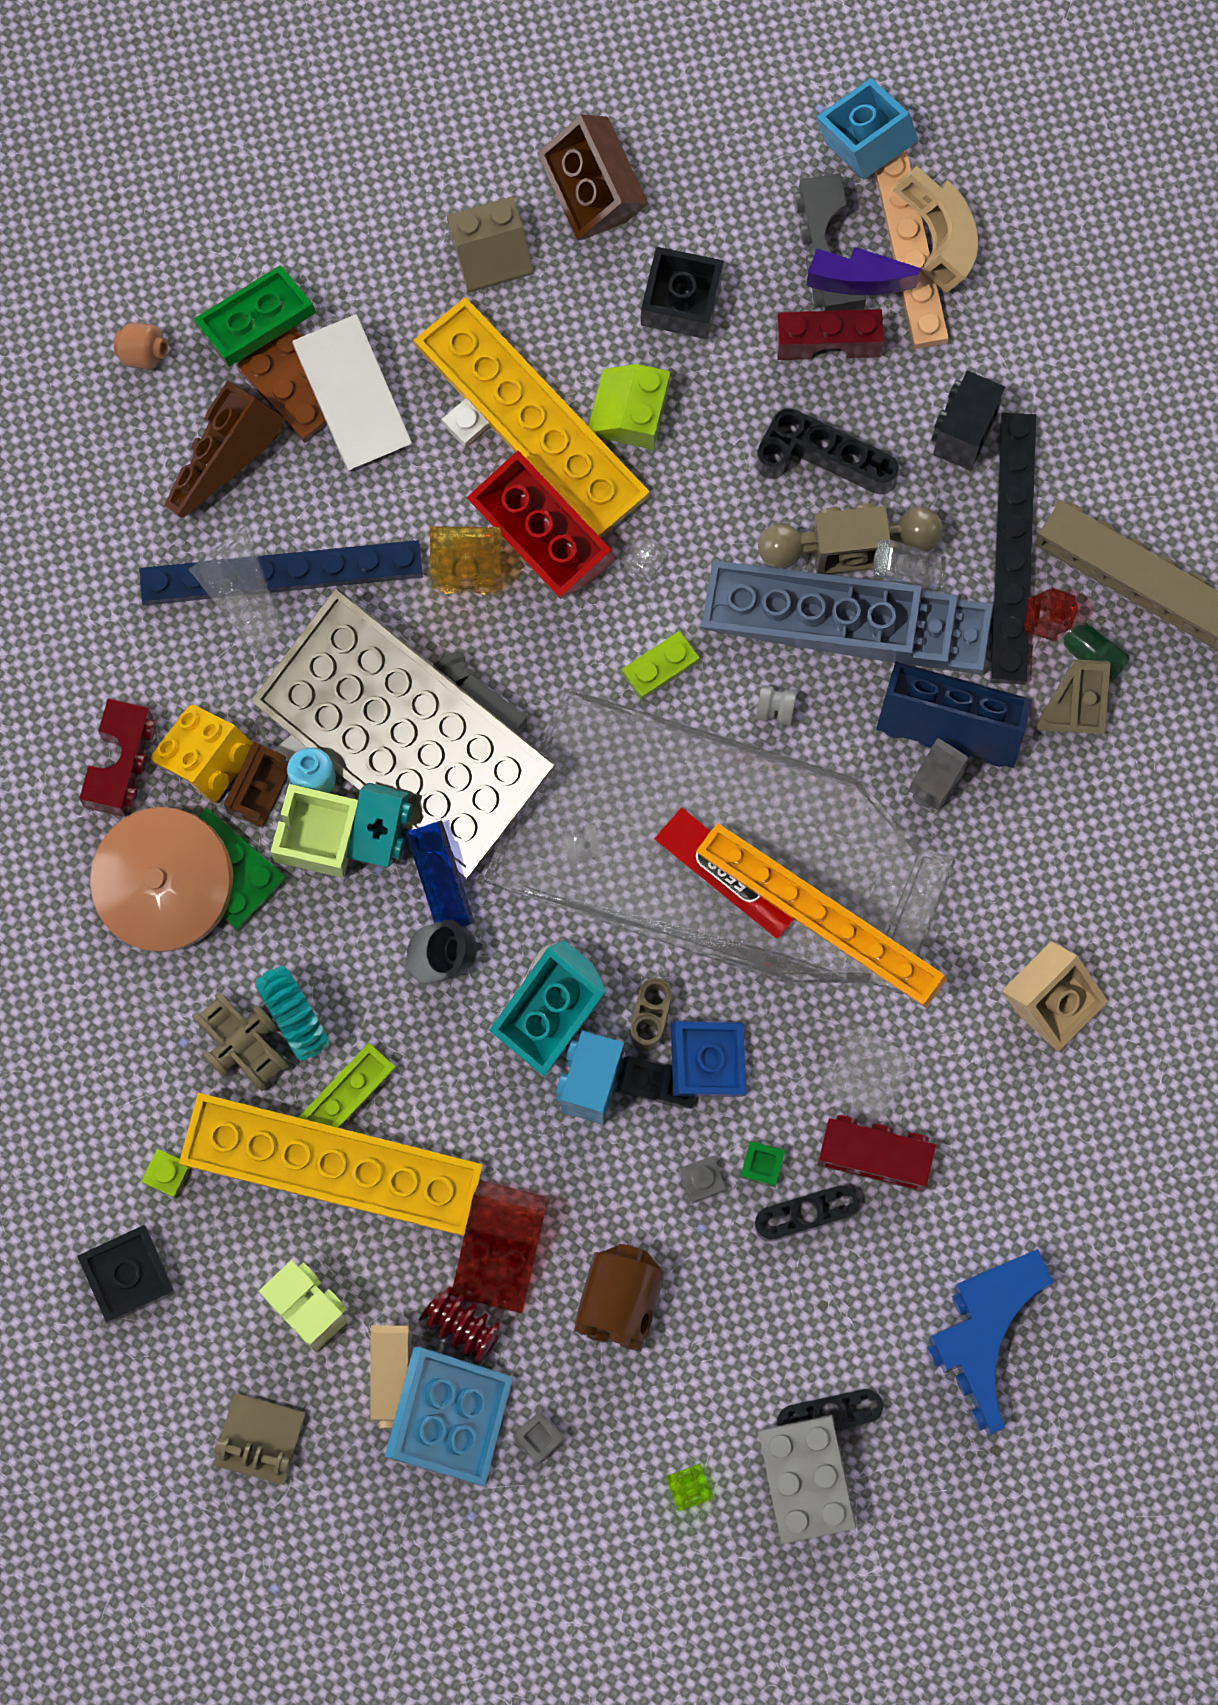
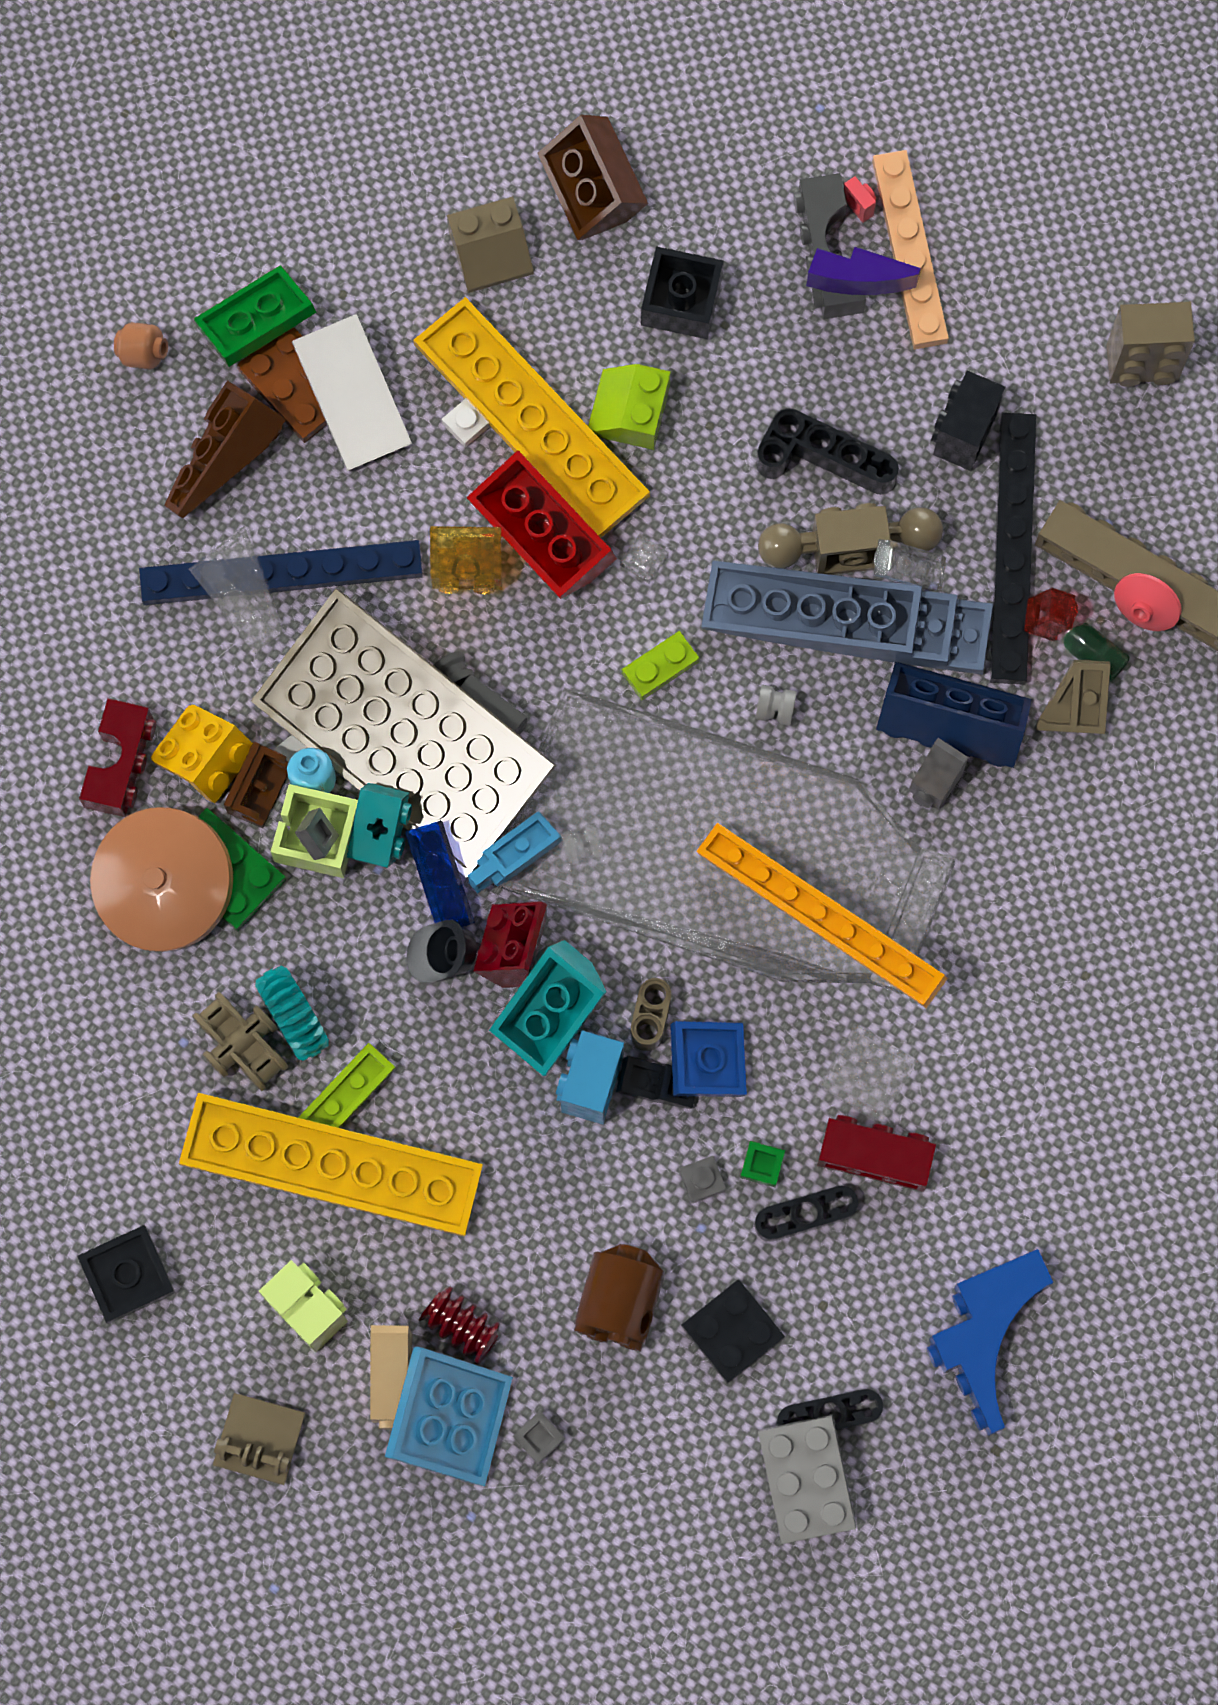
(165, 1174): lime plate -> none
(316, 834): none -> flat silver plate
(500, 1246): clear red slope -> none
(511, 942): none -> dark red slope
(514, 852): none -> dark azure hinge
(682, 839): red sticker -> none
(689, 1487): clear neon green tile -> none
(732, 1331): none -> black plate
(809, 331): dark red arch -> none
(860, 198): none -> coral plate
(867, 128): dark azure brick -> none
(950, 225): tan arch -> none
(1055, 995): tan slope -> none
(1147, 602): none -> coral dish
(1150, 343): none -> dark tan brick

